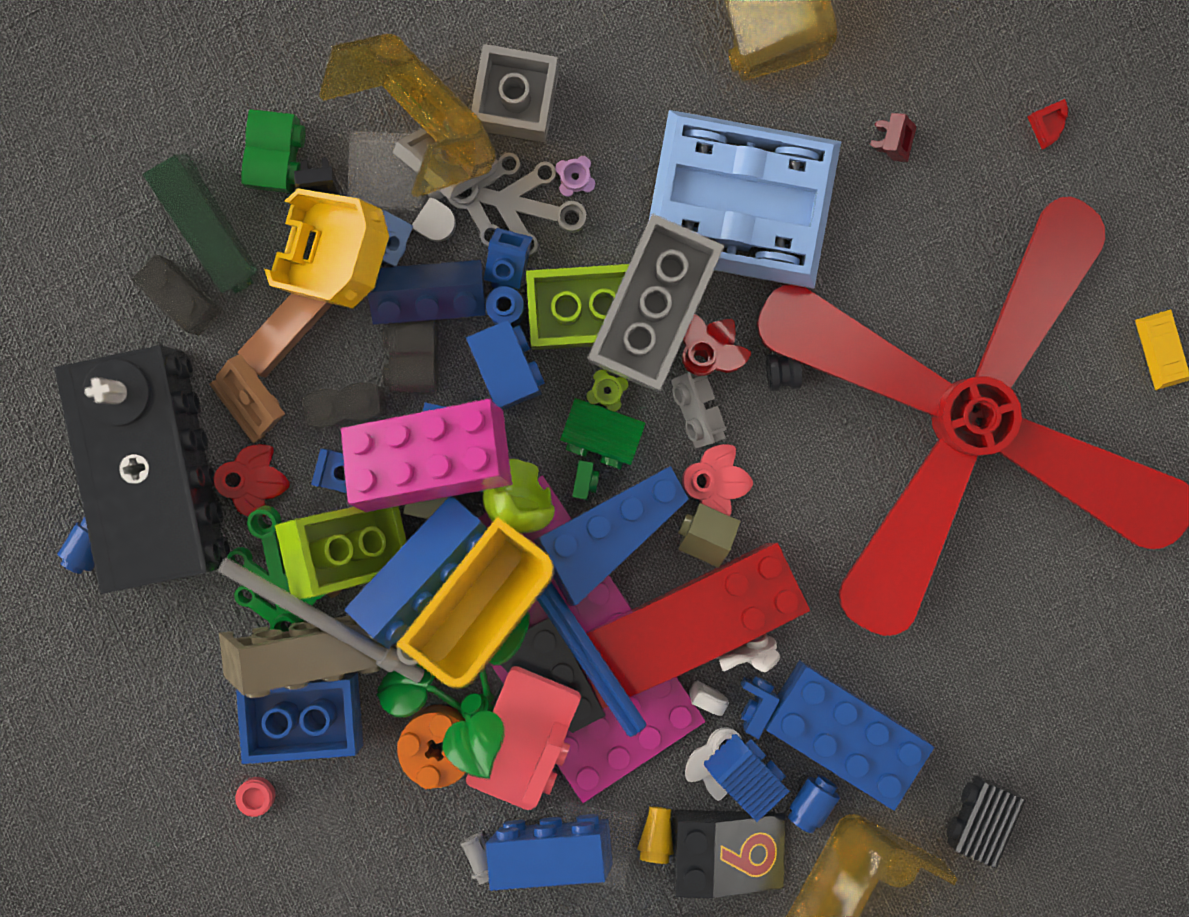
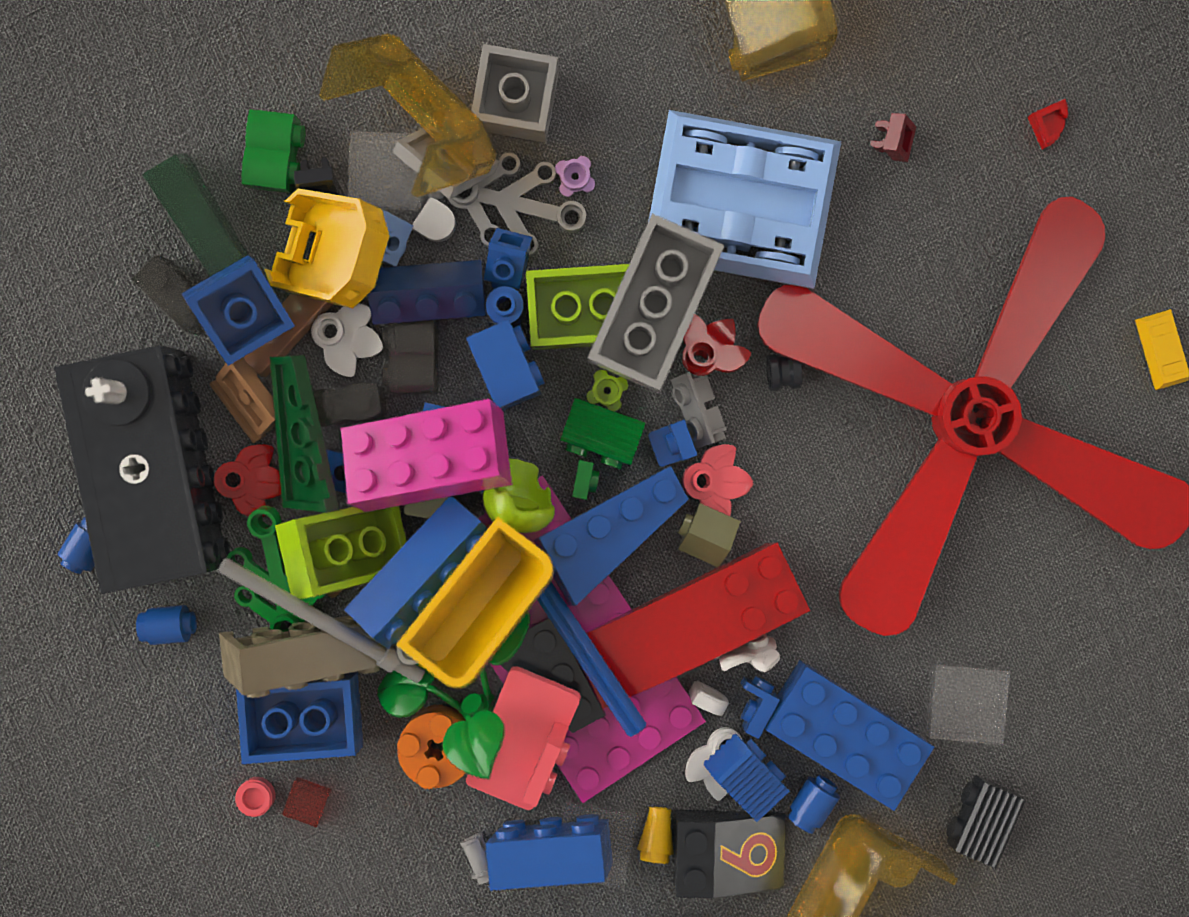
(166, 625): none -> blue brick
(238, 309): none -> blue brick
(300, 443): none -> dark green wing
(306, 802): none -> clear red tile
(351, 341): none -> white plate
(672, 443): none -> blue bracket
(968, 703): none -> clear tile

